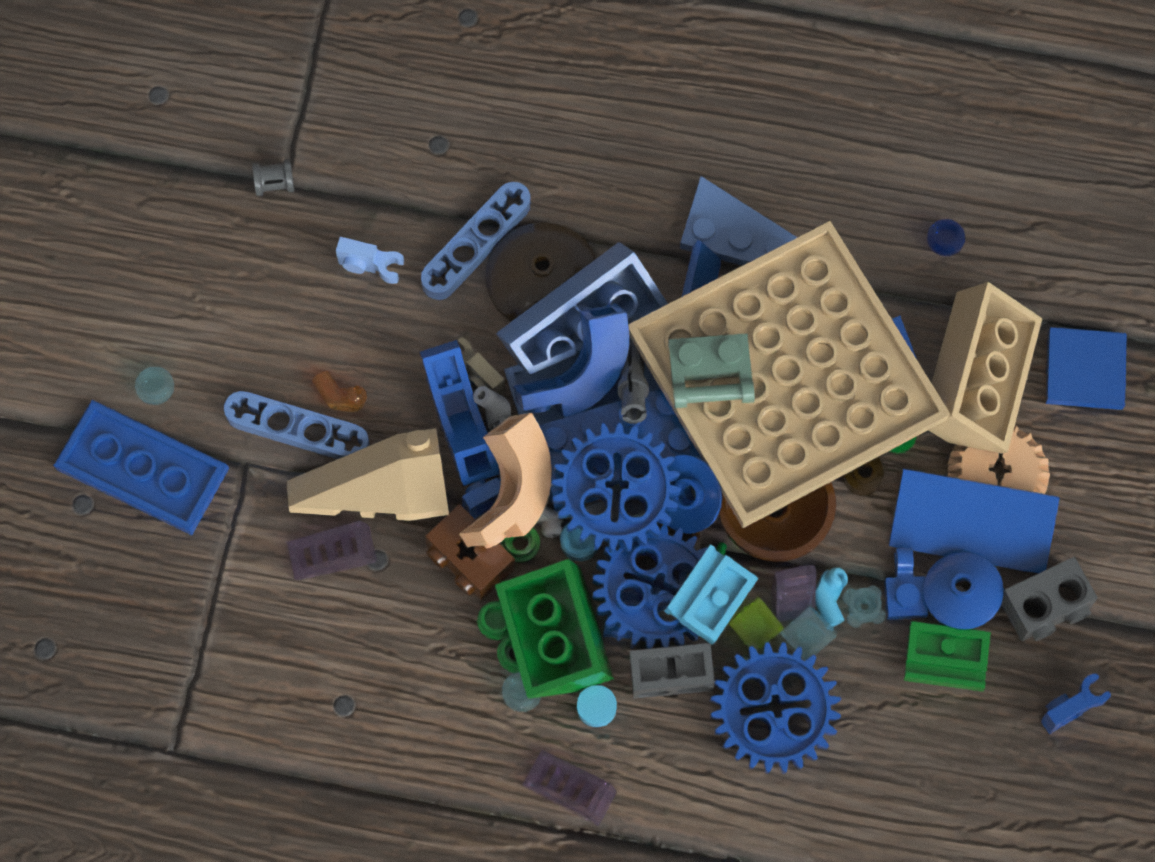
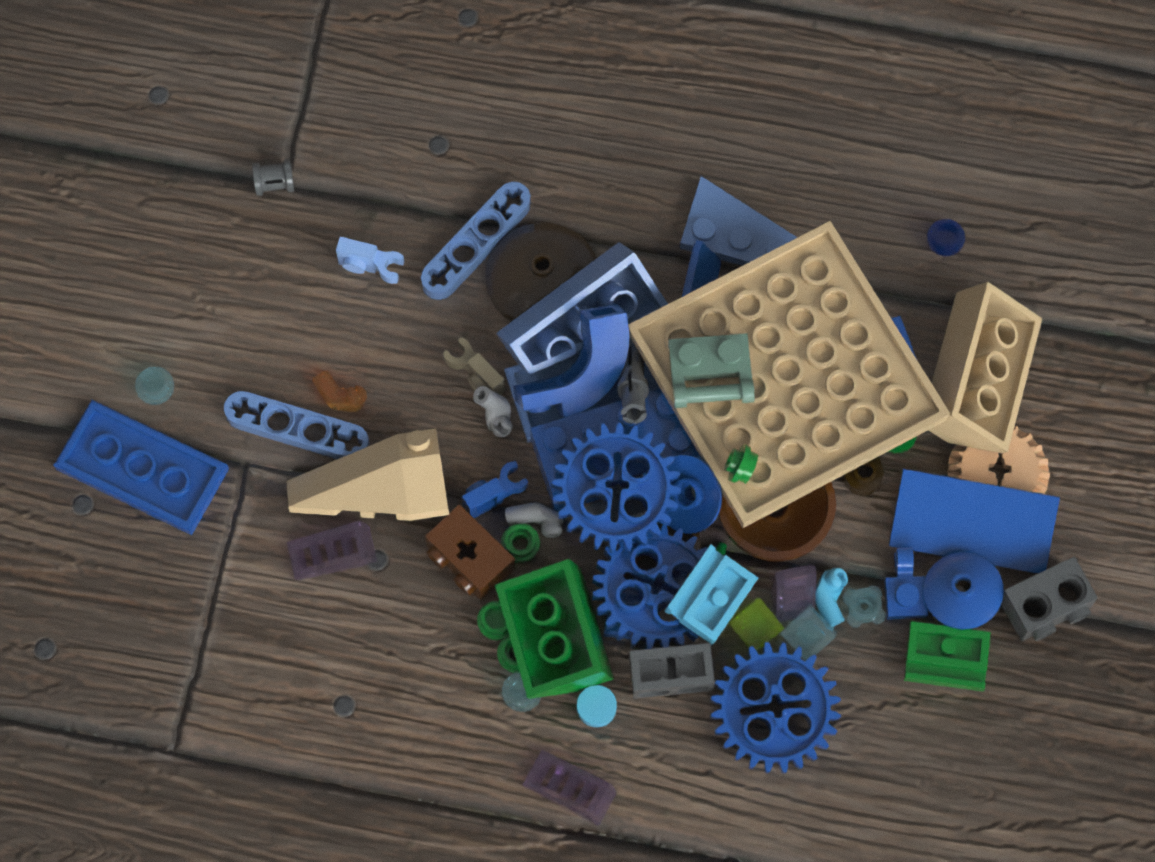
(458, 413): blue arch -> none
(525, 482): light nougat arch -> none
(573, 548): medium azure tile -> none
(741, 464): none -> green plate
(1064, 710): blue plate -> none
(1086, 368): blue tile -> none

